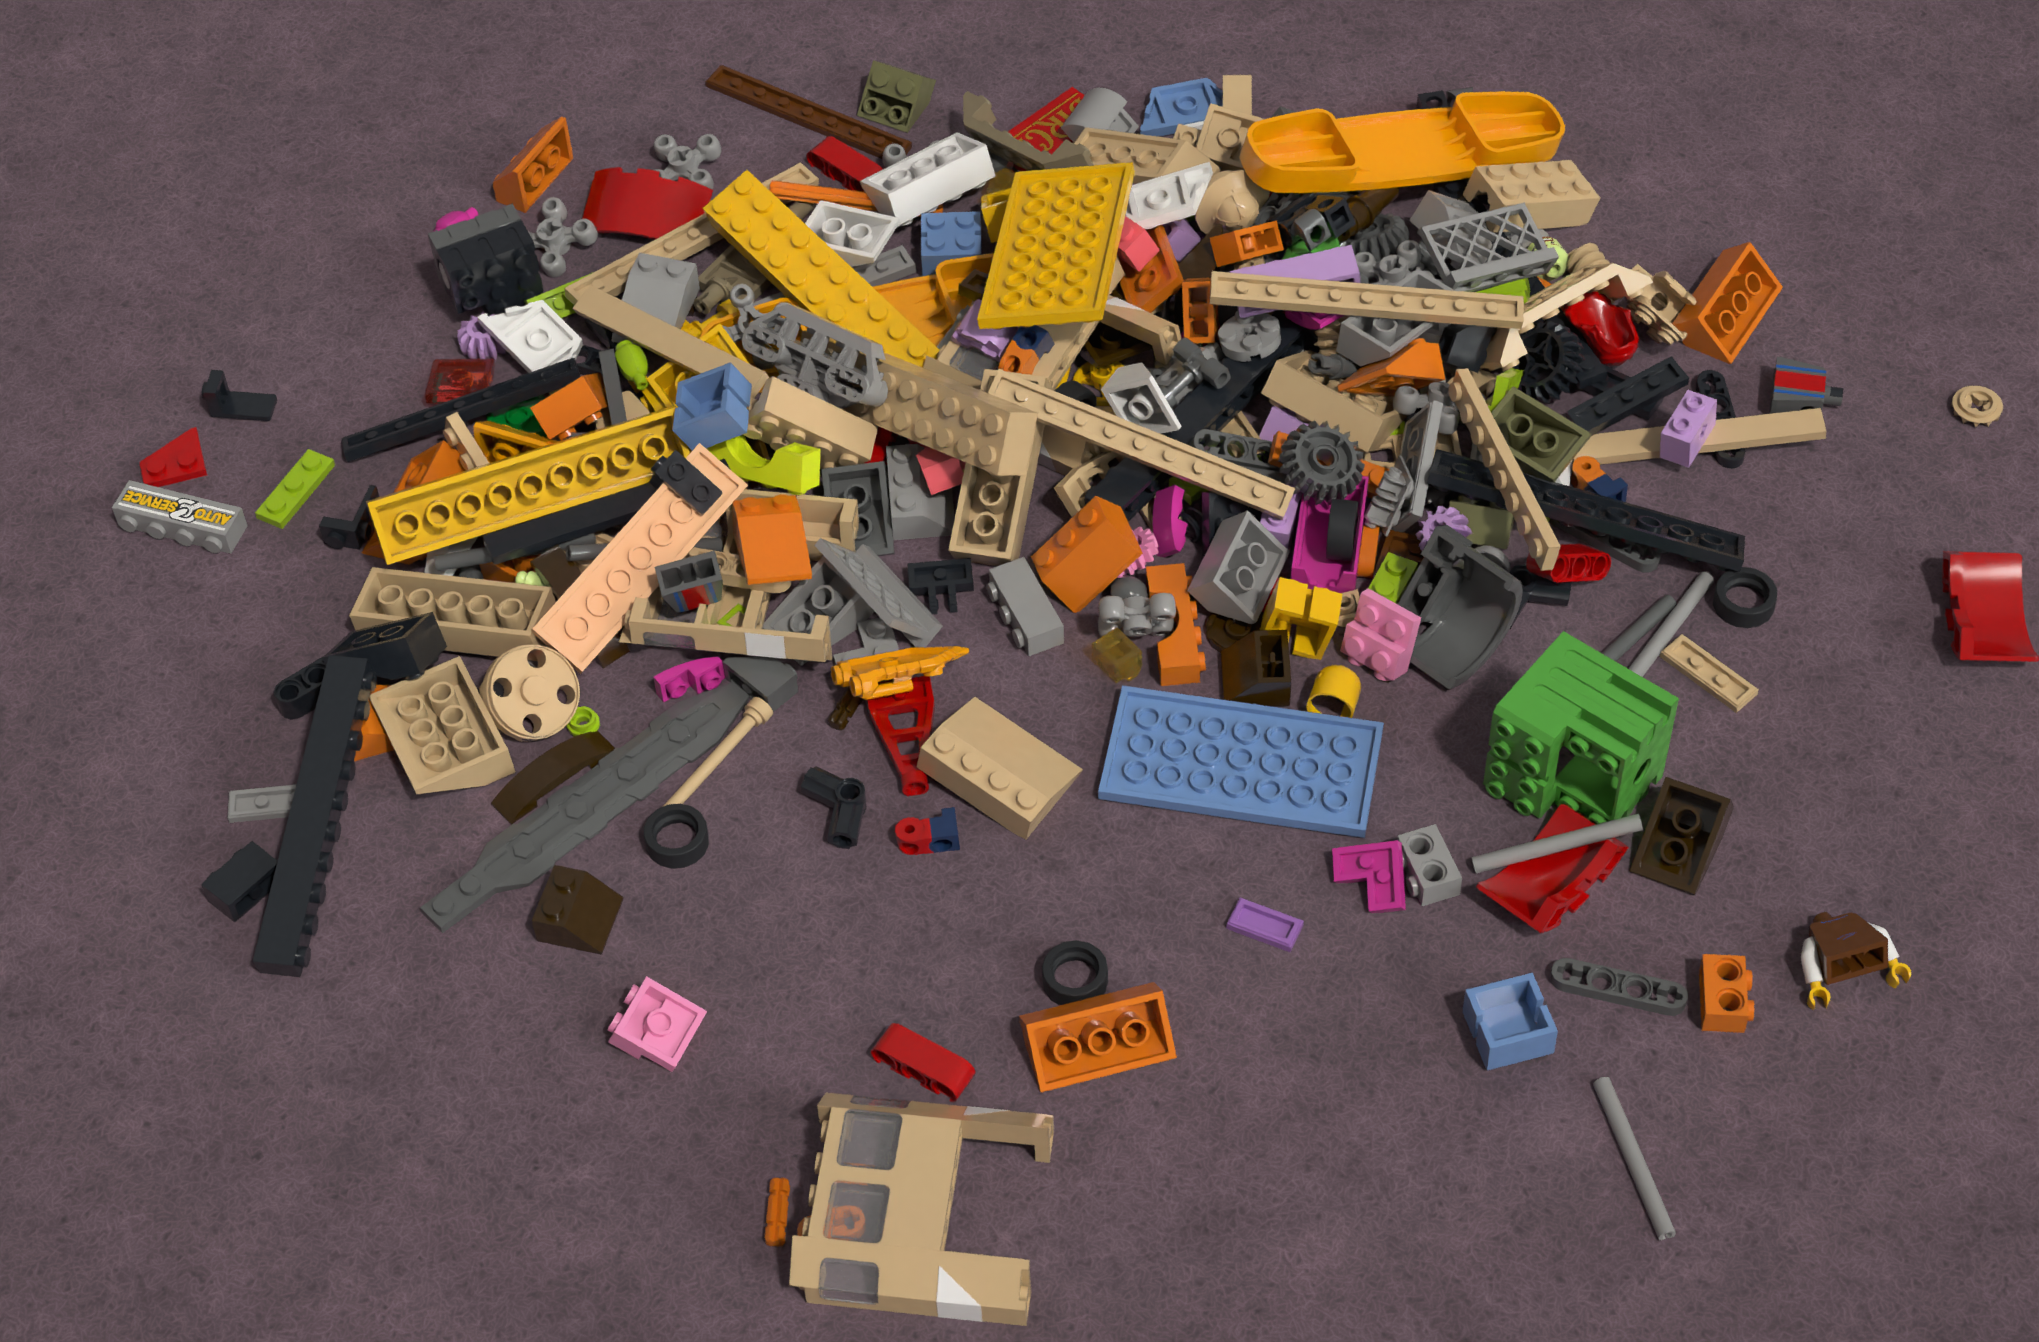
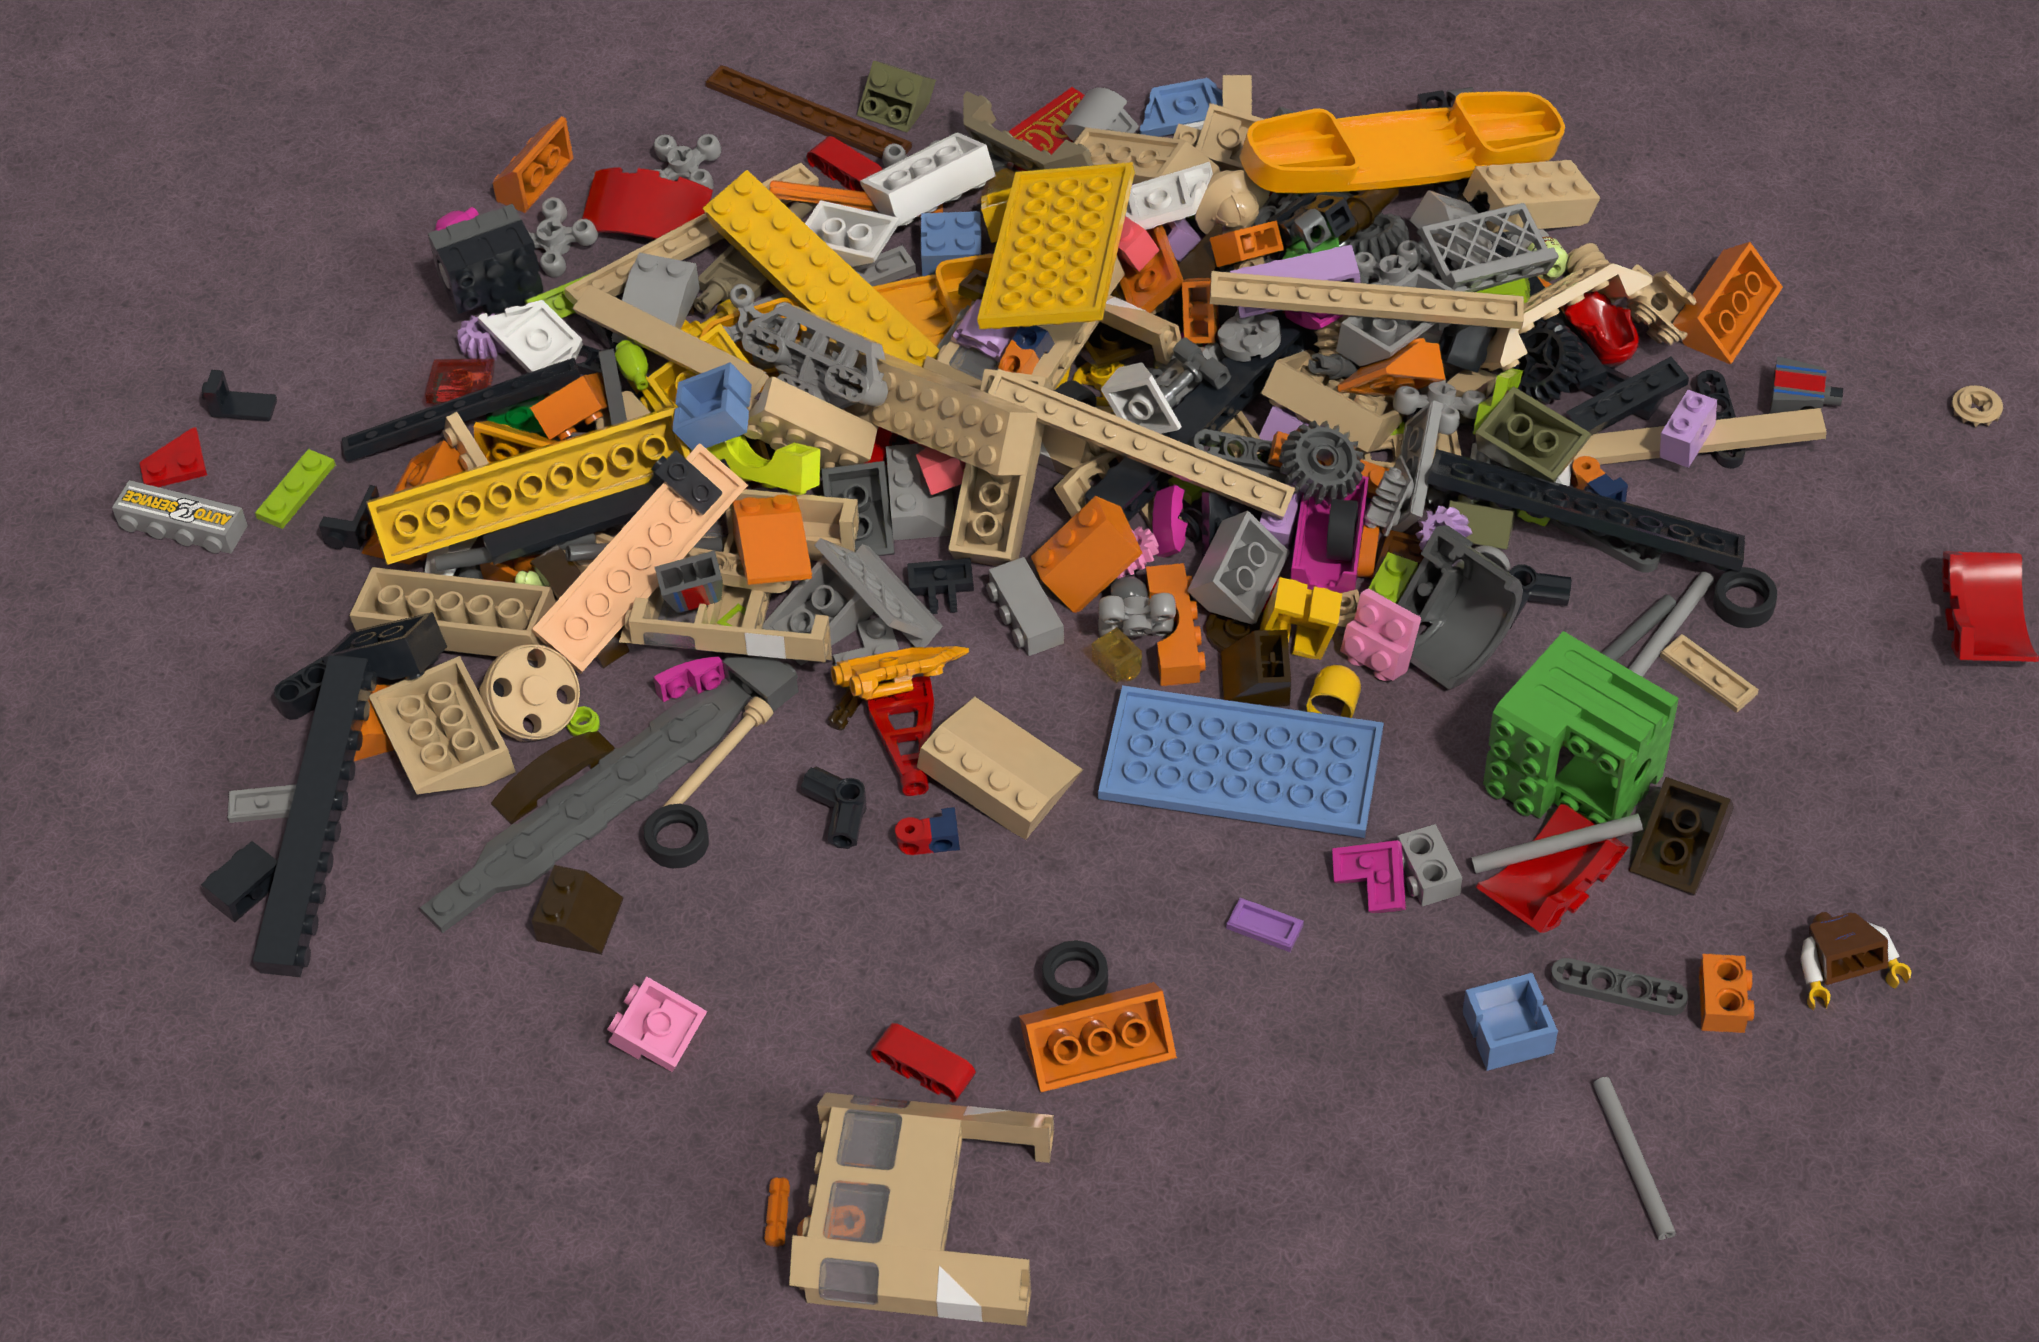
(1504, 469): tan plate -> none
(1574, 564): red beam -> none

